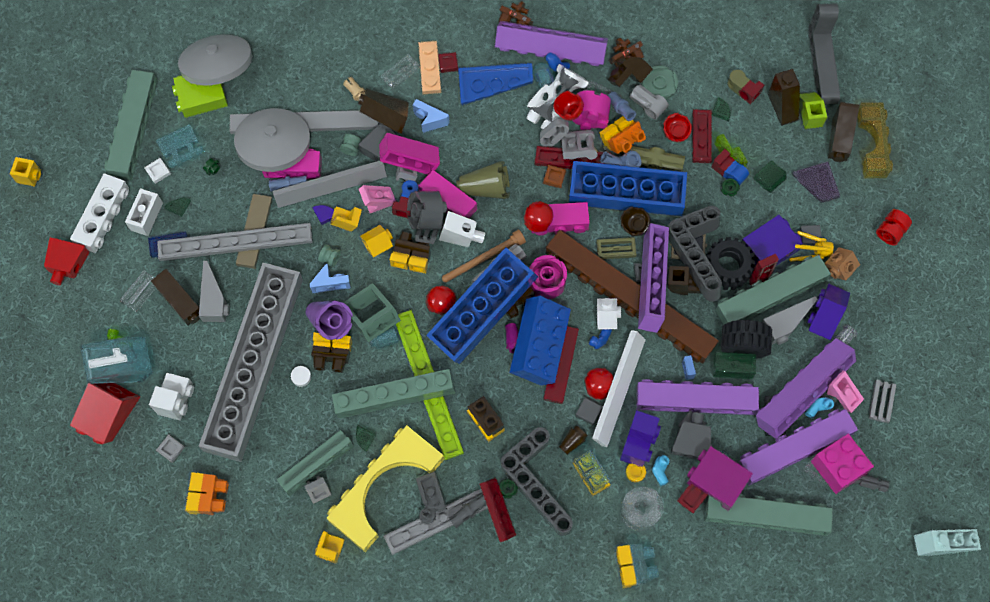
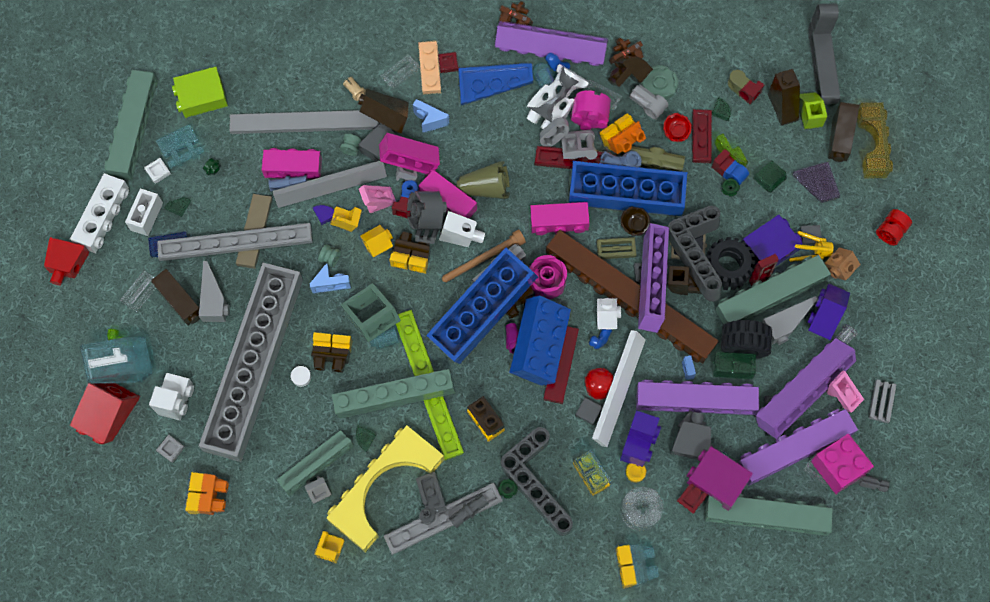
(25, 171): yellow brick -> none
(215, 59): light grey dish -> none
(272, 139): light grey dish -> none
(330, 318): medium lavender cone -> none
(440, 299): red hair -> none
(497, 509): dark red tile -> none
(538, 216): red hair -> none
(554, 176): dark orange tile -> none
(568, 105): red hair -> none
(573, 439): dark brown cone -> none
(621, 106): sand blue pin -> none
(659, 468): medium azure arm -> none
(819, 405): medium azure arm -> none
(946, 542): light aqua slope -> none

